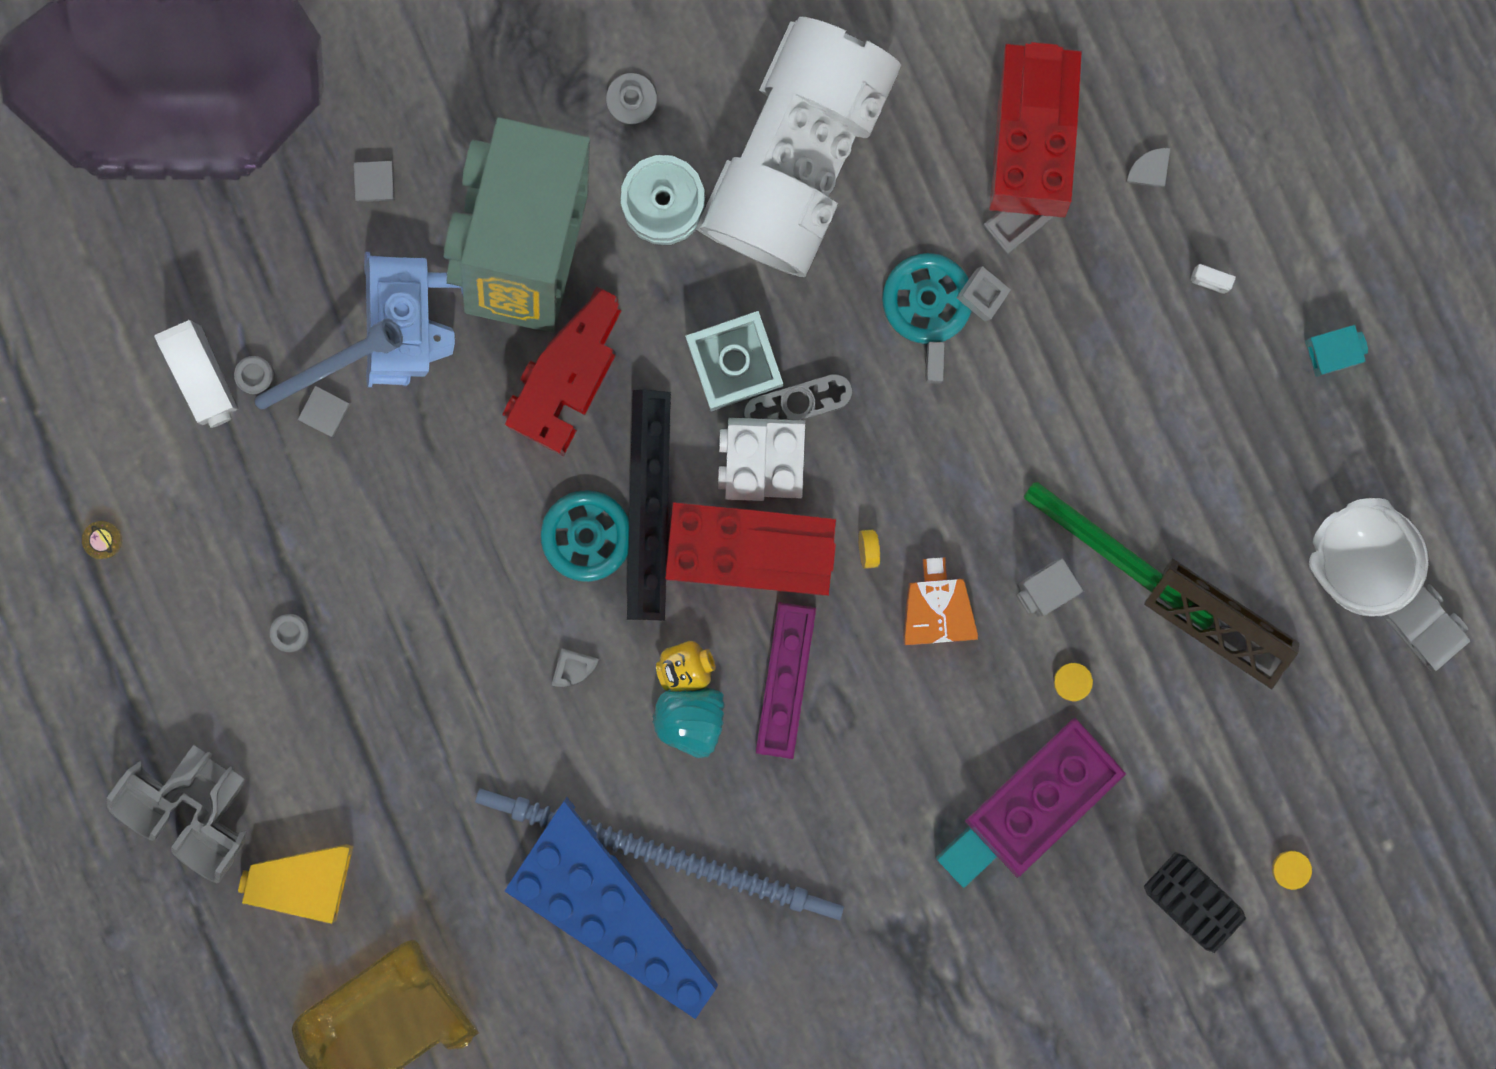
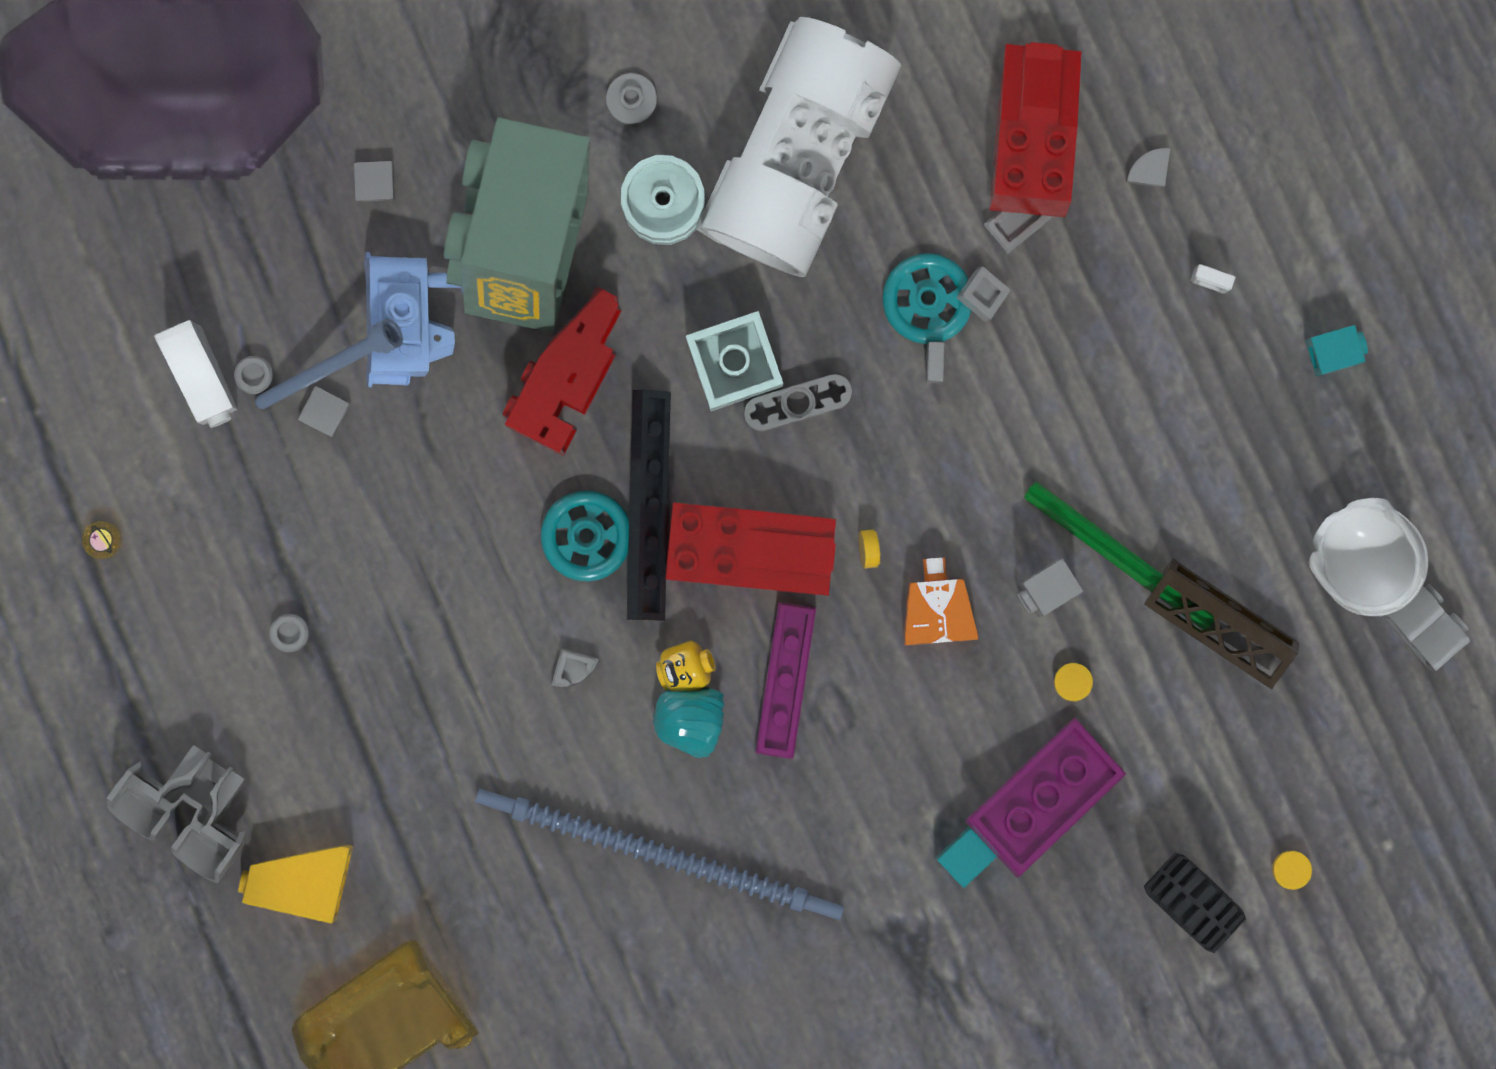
(598, 903): blue wing -> none
(762, 458): white plate -> none

